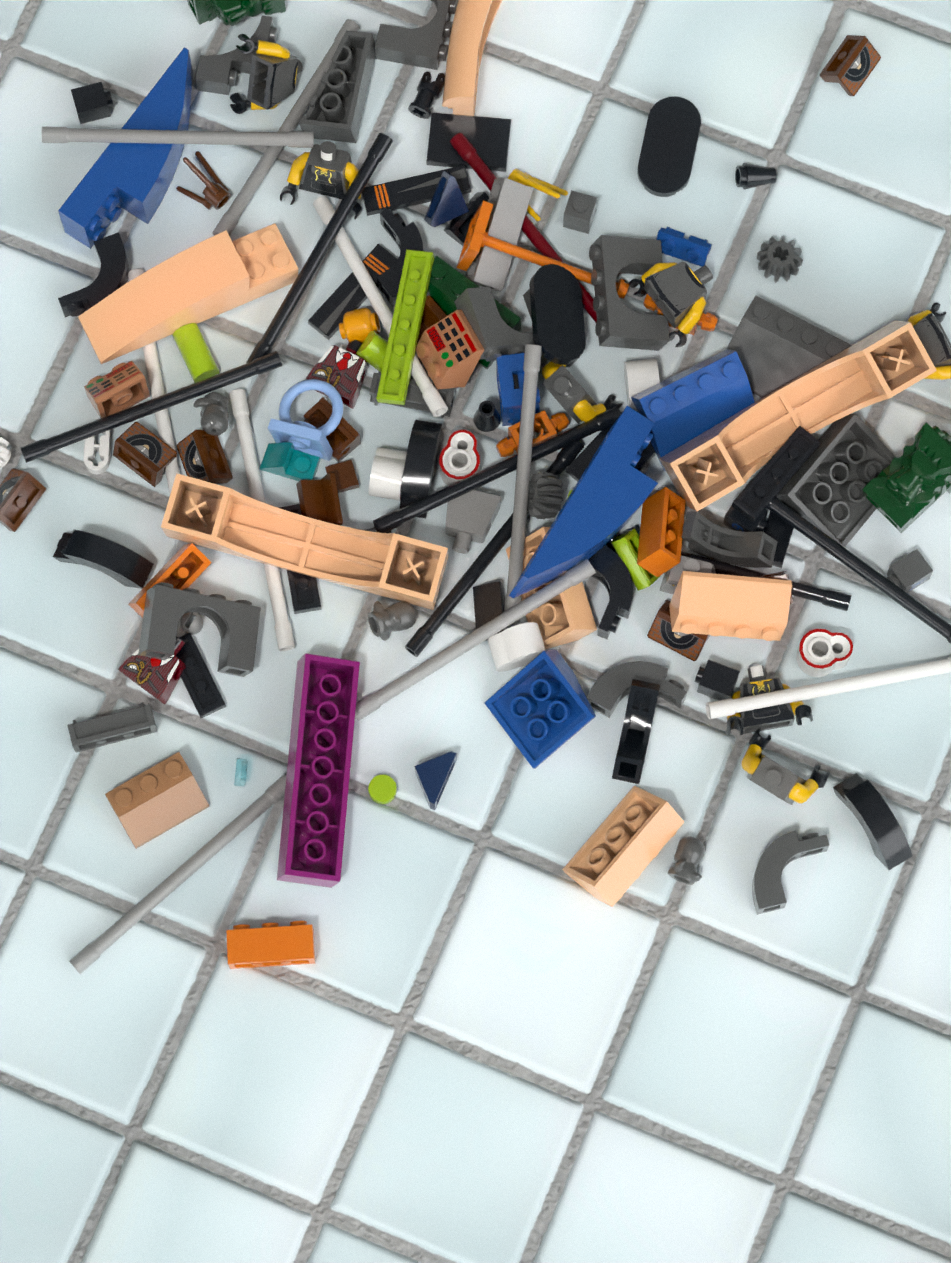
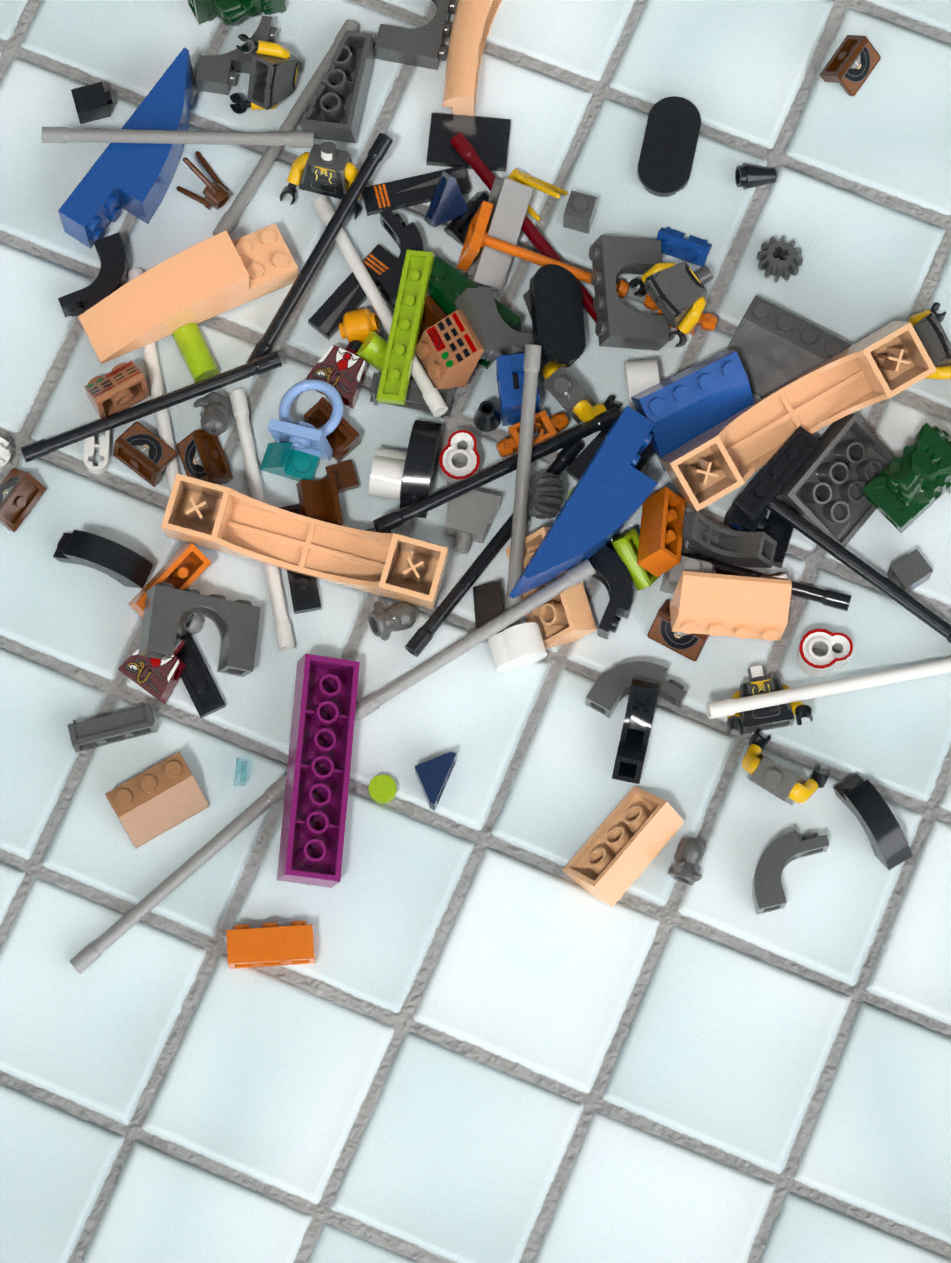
(427, 93): black piece -> none
(541, 707): blue slope -> none
(716, 680): black brick -> none

